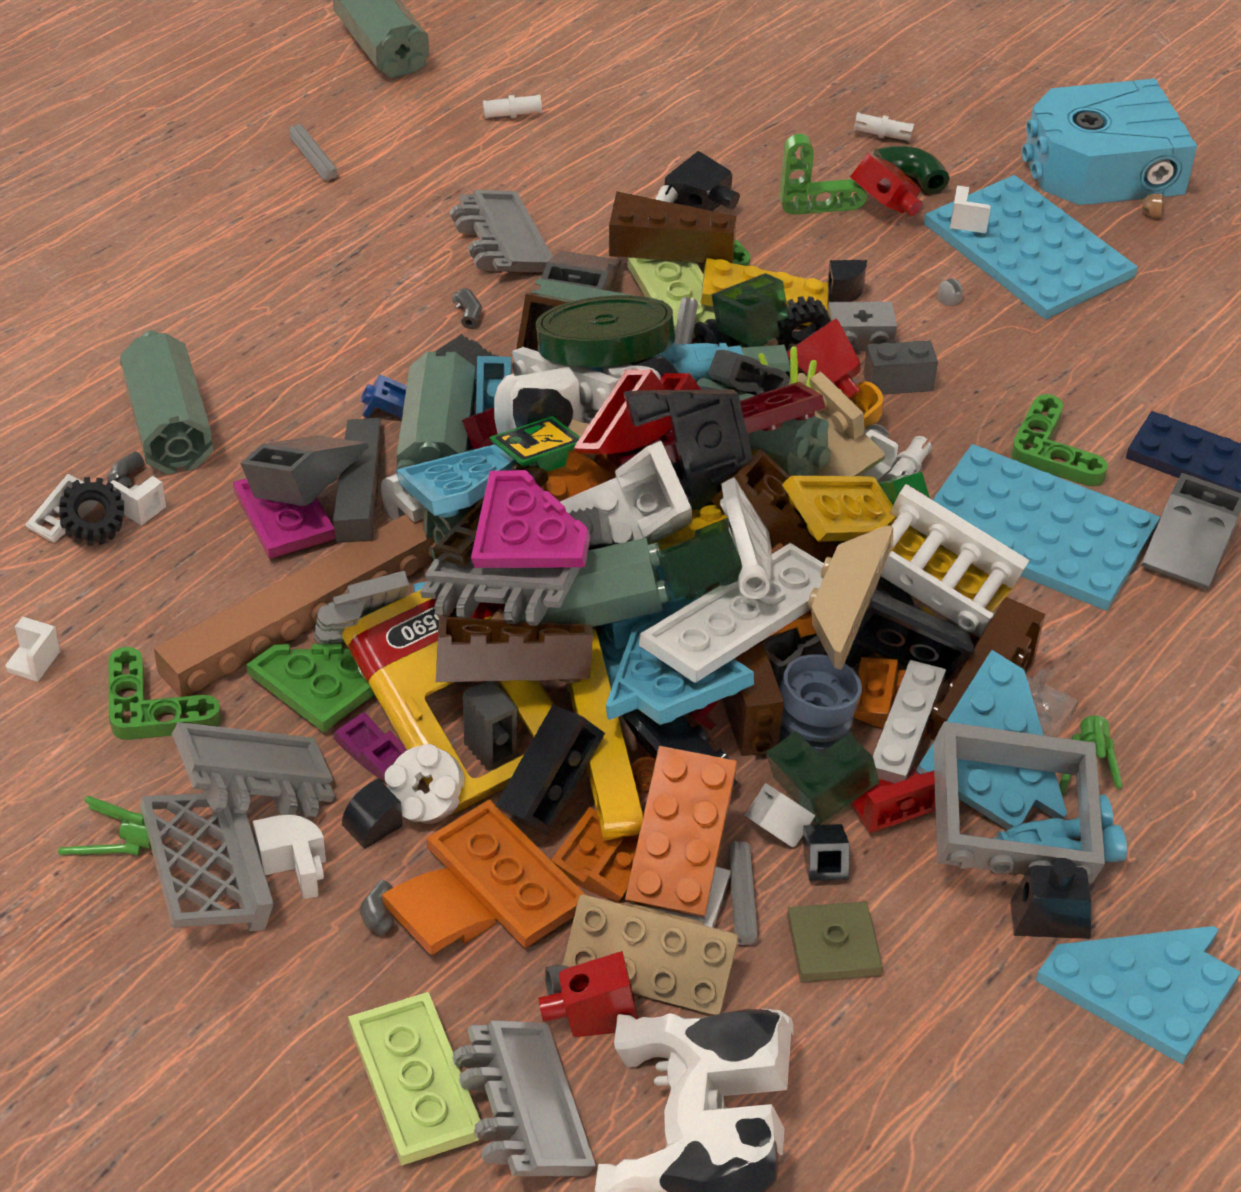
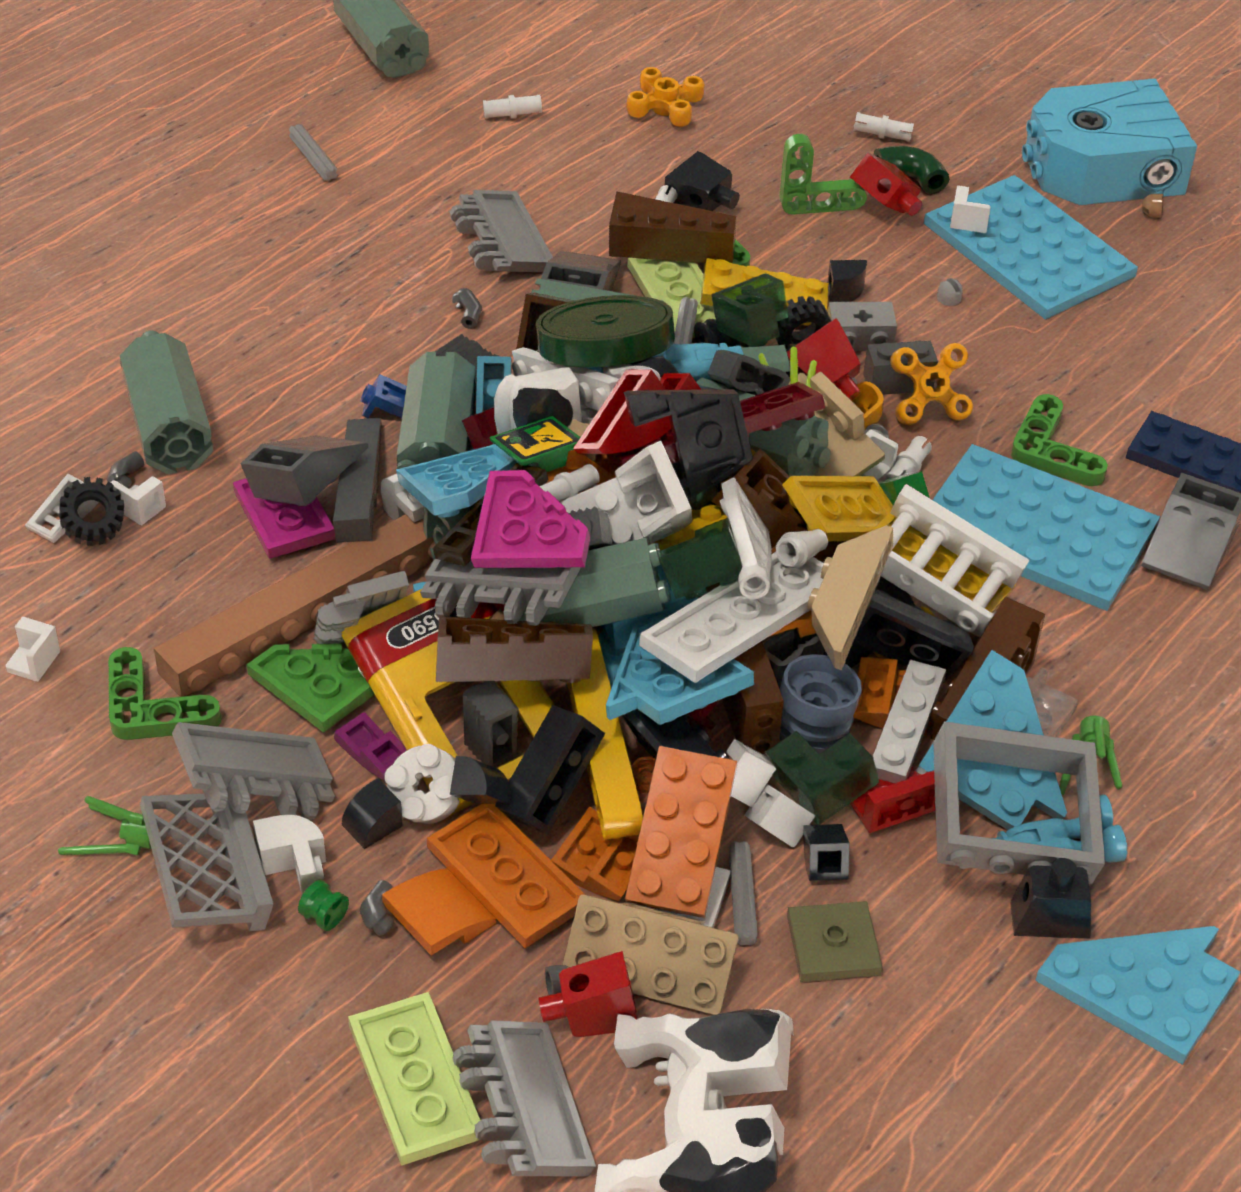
(323, 905): none -> green wheel
(479, 782): none -> black brick
(570, 484): none -> white pin
(665, 96): none -> light orange gear
(751, 773): none -> white panel
(799, 547): none -> white cone
(940, 374): none -> light orange gear

